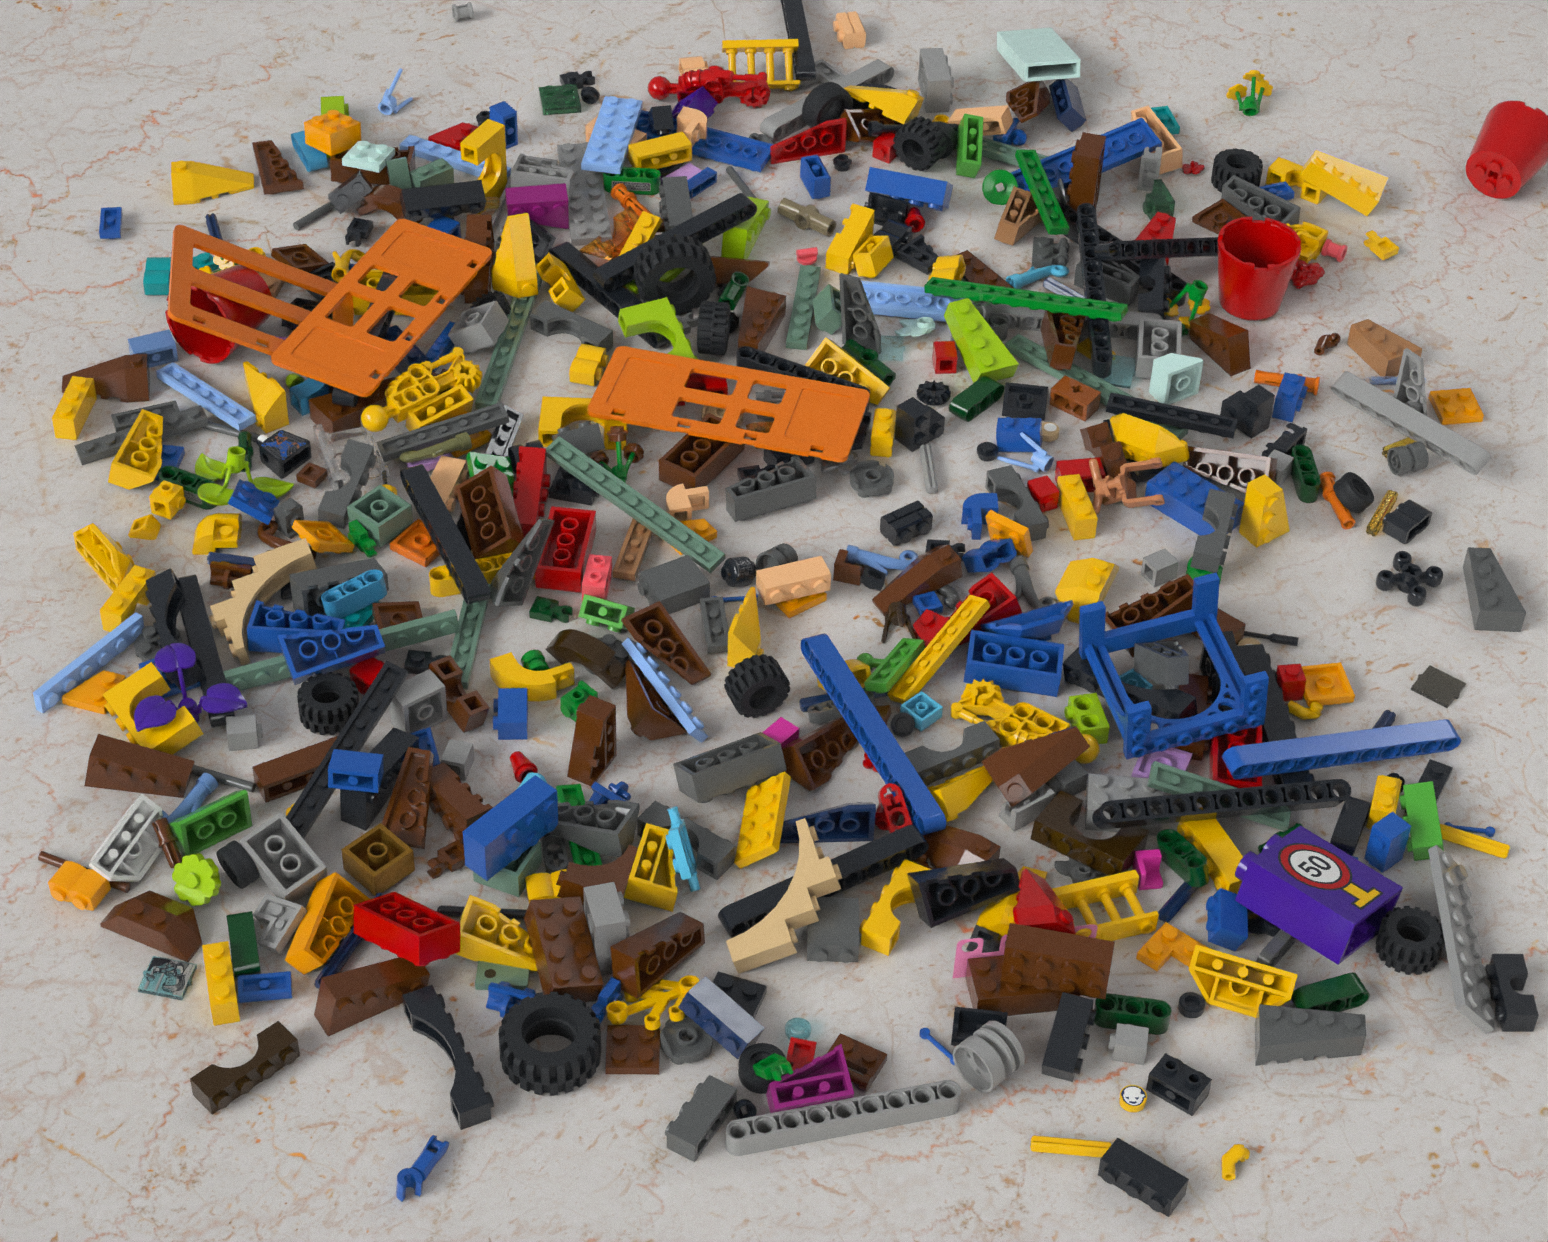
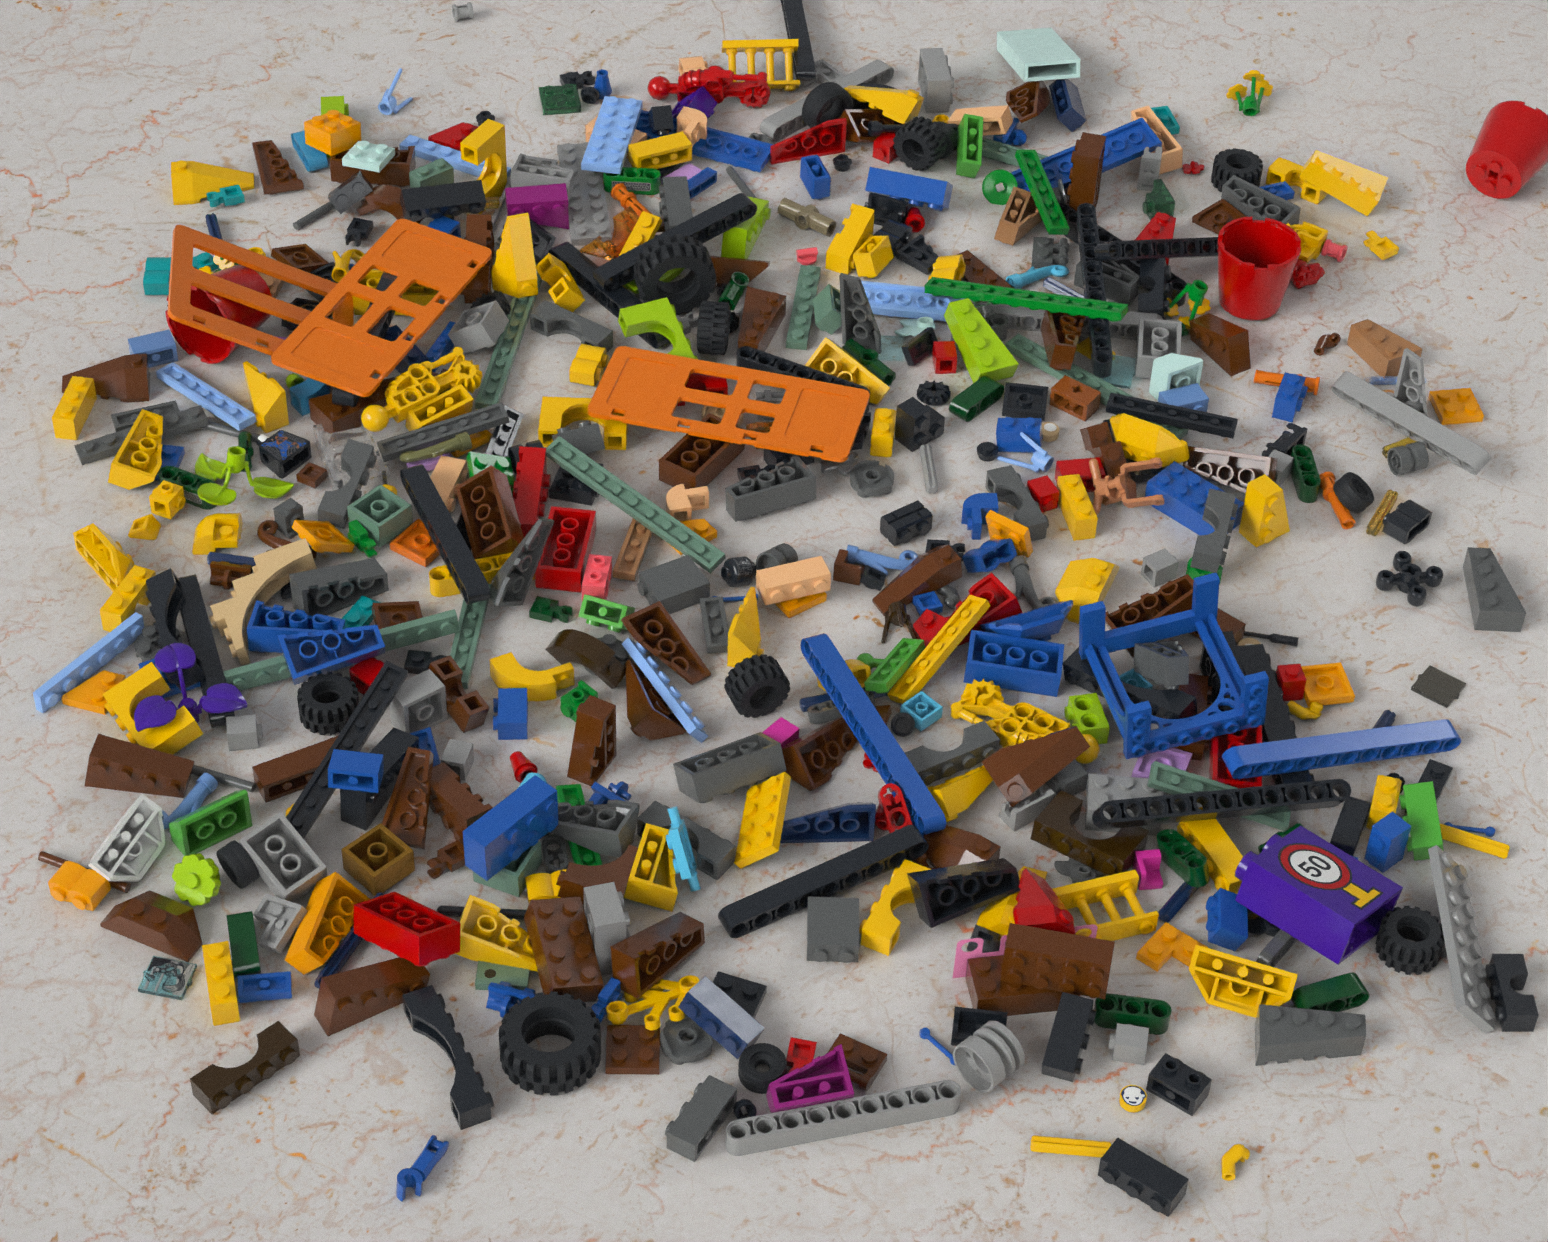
(110, 223): blue plate -> none
(167, 841): reddish brown axle -> none
(228, 195): none -> teal plate
(253, 501): blue plate -> none
(354, 594): dark azure beam -> none
(399, 173): sand green tile -> none
(507, 116): blue brick -> none
(534, 661): green wheel -> none
(602, 84): none -> blue cone
(632, 453): reddish brown plant -> none
(773, 1067): green plate -> none
(775, 934): tan arch -> none
(798, 1028): clear light blue plate -> none
(849, 30): light nougat brick -> none
(919, 346): none -> black hinge
(1187, 397): none -> medium blue brick
(1191, 1005): black tile -> none
(1251, 409): black brick -> none

